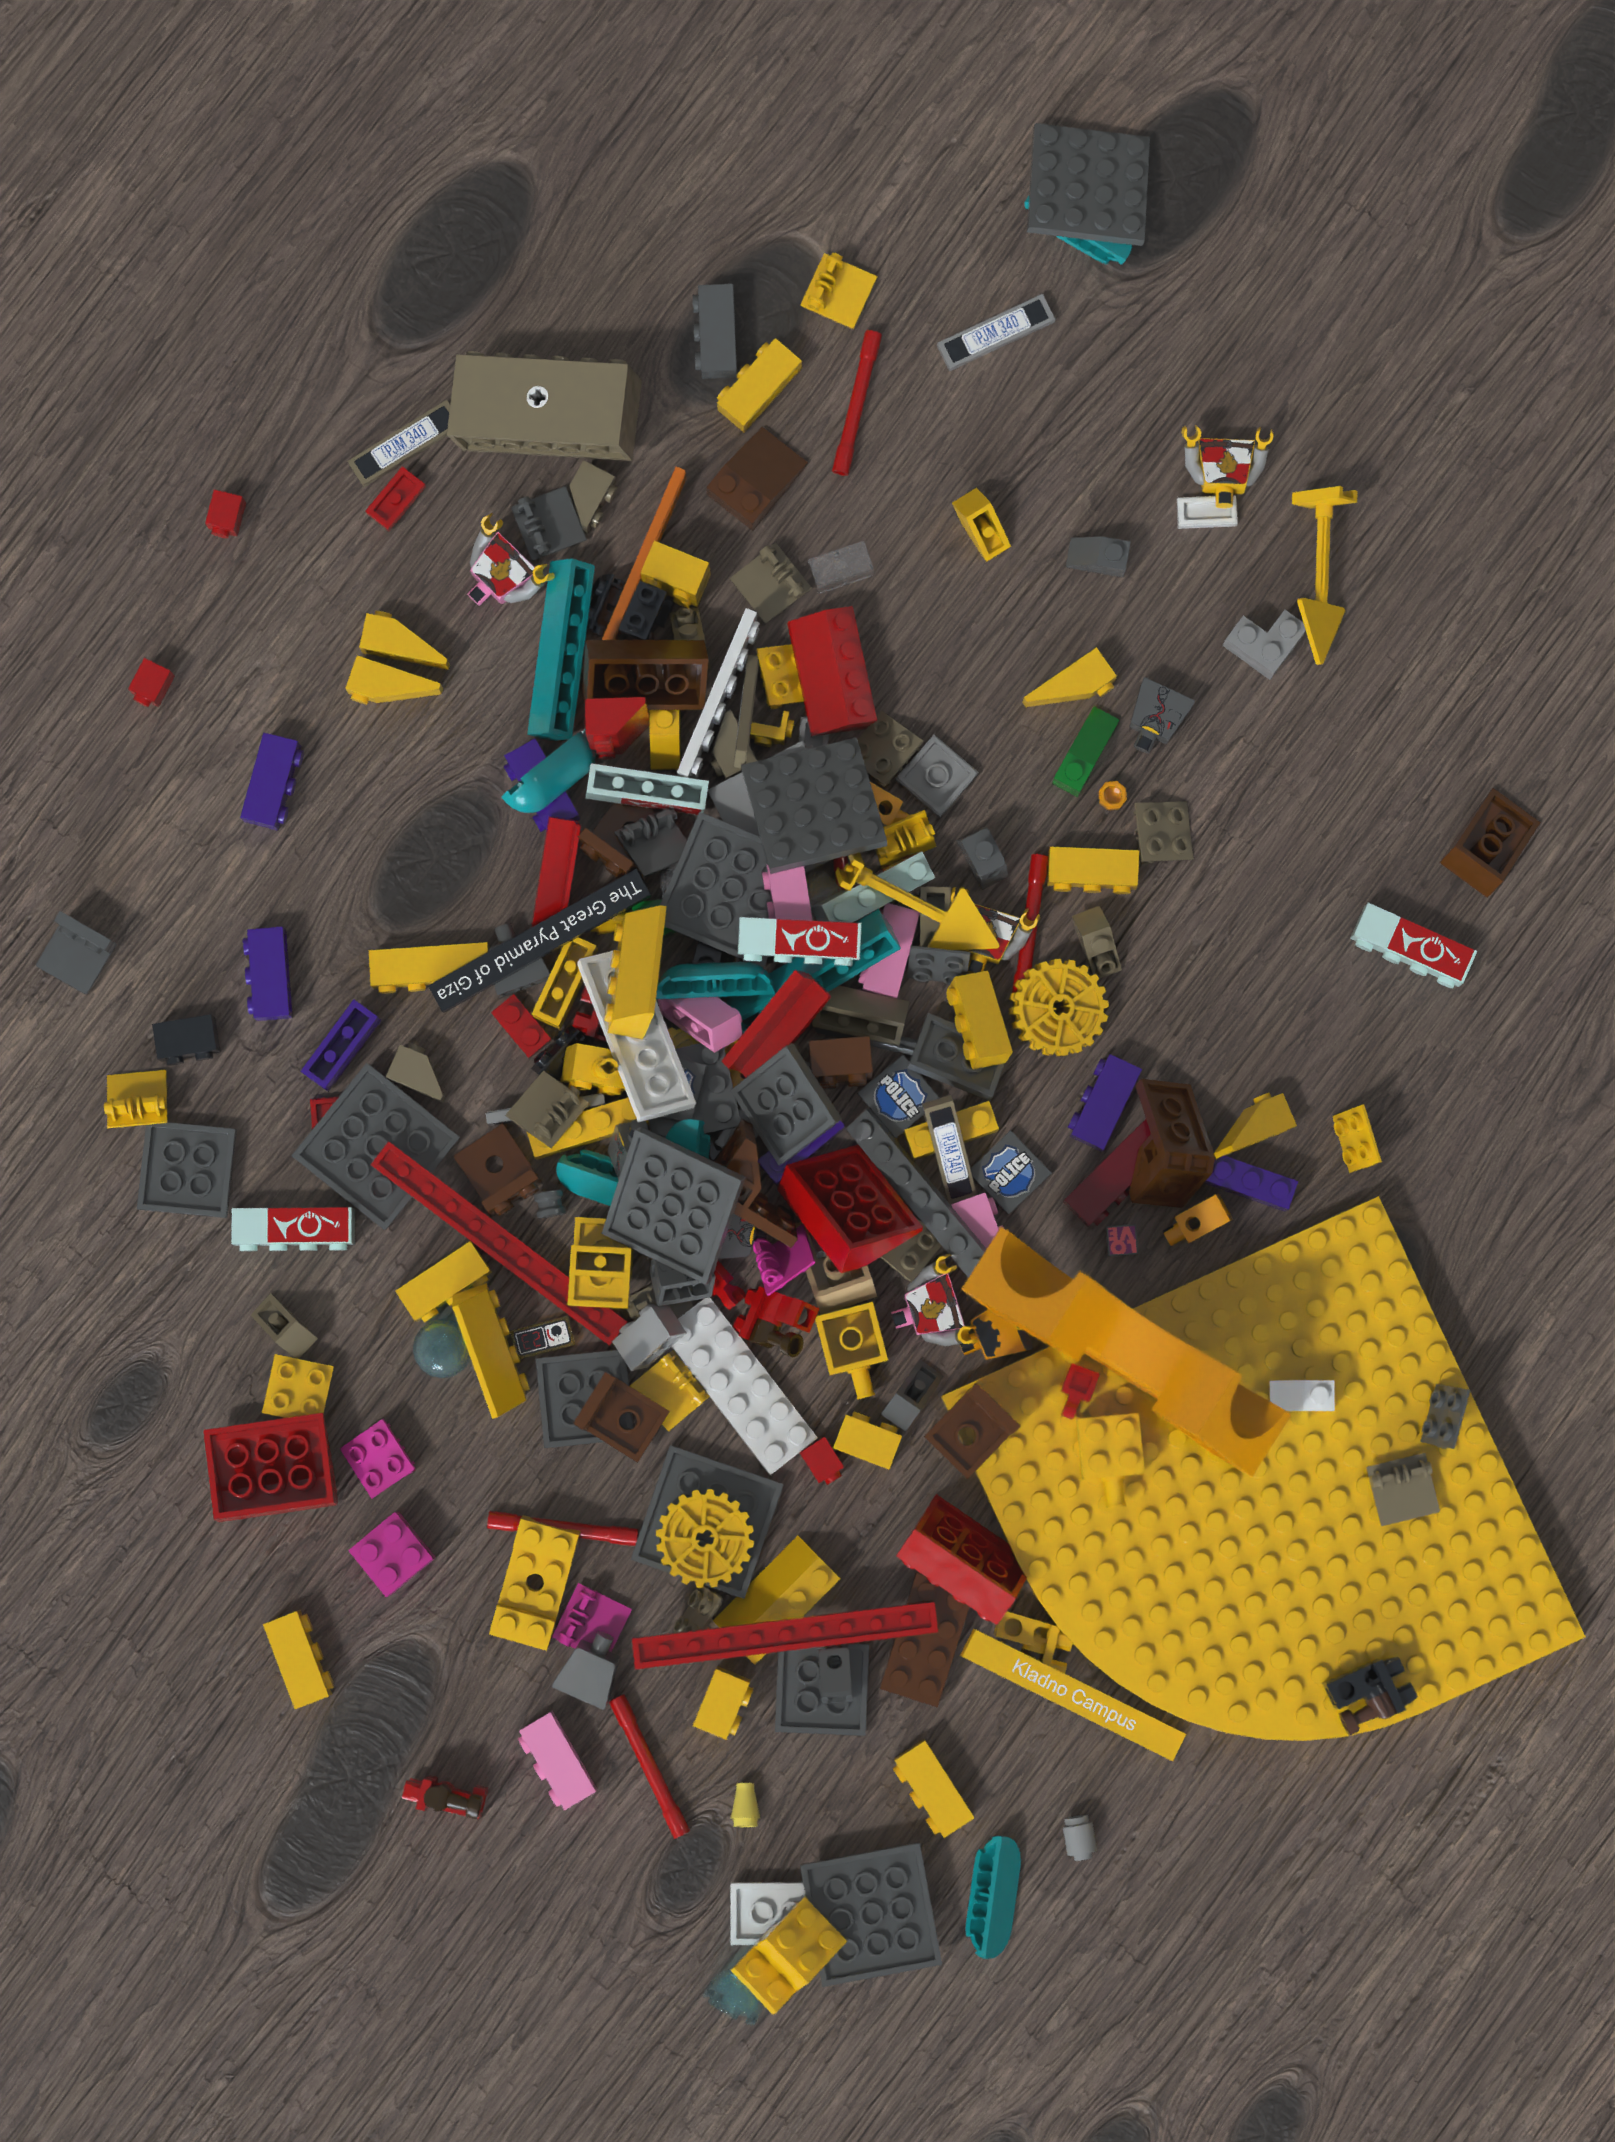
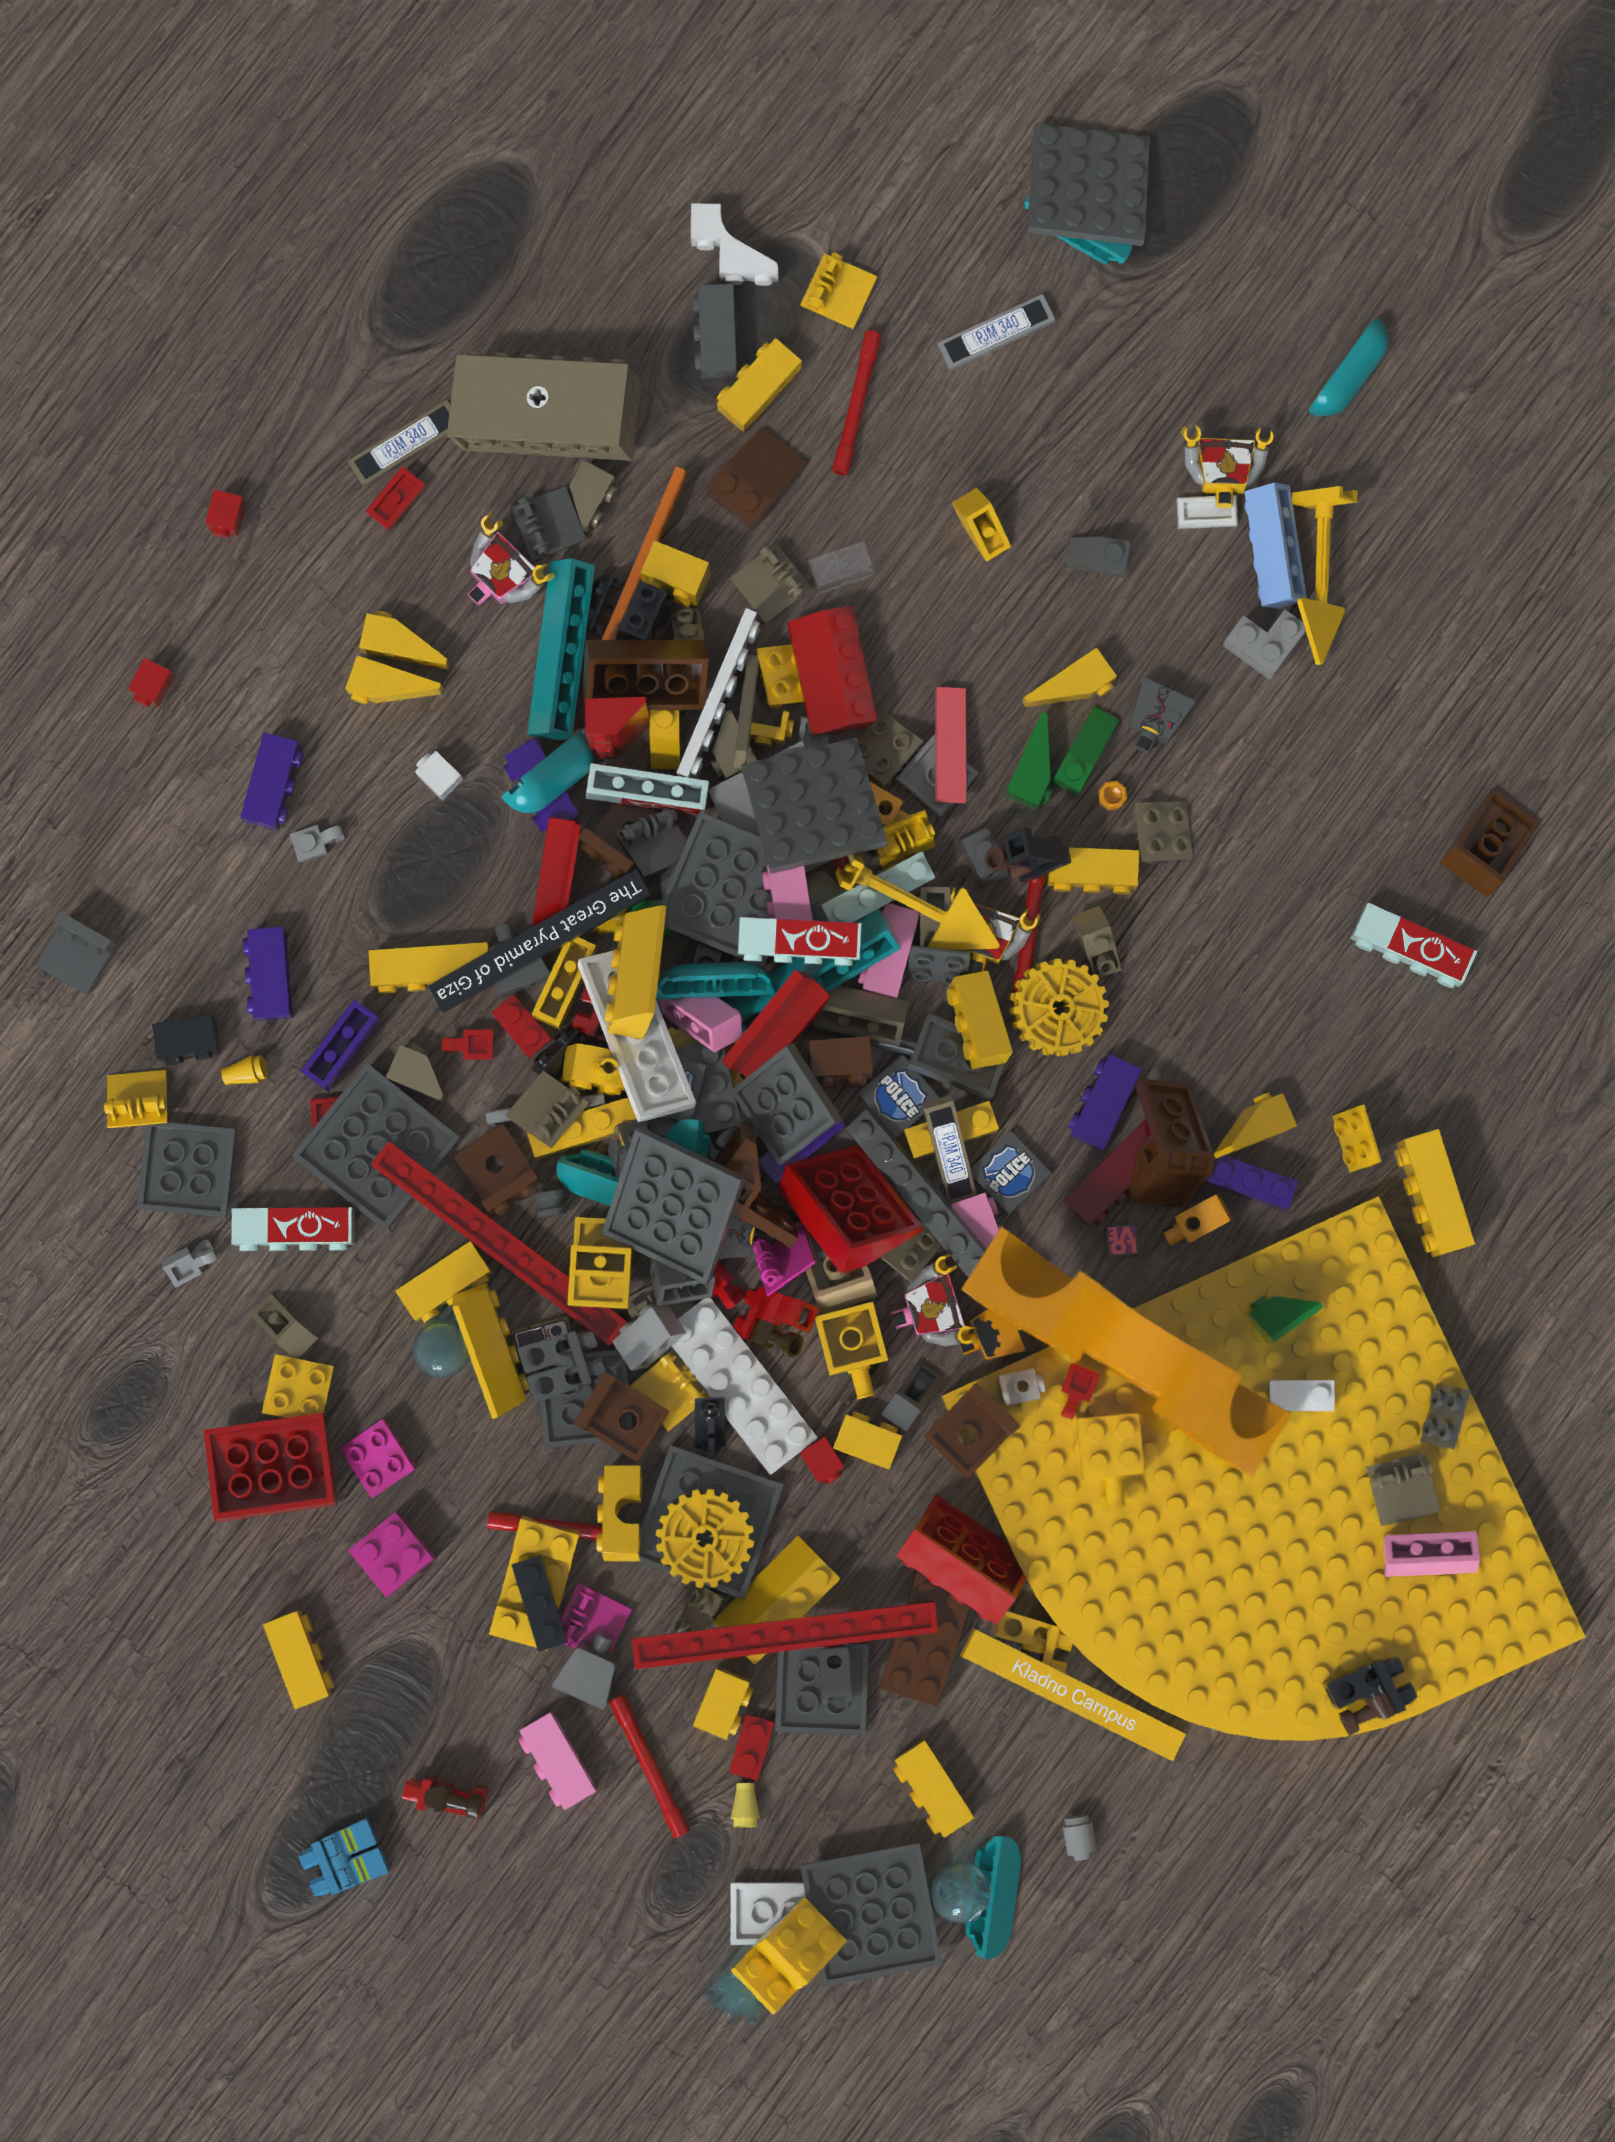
(186, 1265): none -> light grey plate
(248, 1070): none -> yellow cone
(312, 843): none -> light grey plate
(335, 1859): none -> dark azure hips
(438, 774): none -> white brick
(474, 1044): none -> red plate
(539, 1603): none -> black plate
(568, 1361): none -> dark grey hips
(619, 1487): none -> yellow arch
(710, 1425): none -> black hinge
(737, 260): none -> white arch
(751, 1747): none -> red plate
(950, 745): none -> coral tile
(960, 1892): none -> clear light blue cylinder
(1009, 1389): none -> white brick
(1028, 855): none -> black hips
(1032, 774): none -> green slope
(1275, 545): none -> light blue brick
(1280, 1315): none -> green slope
(1353, 371): none -> teal brick
(1430, 1553): none -> bright pink brick
(1434, 1193): none -> yellow brick

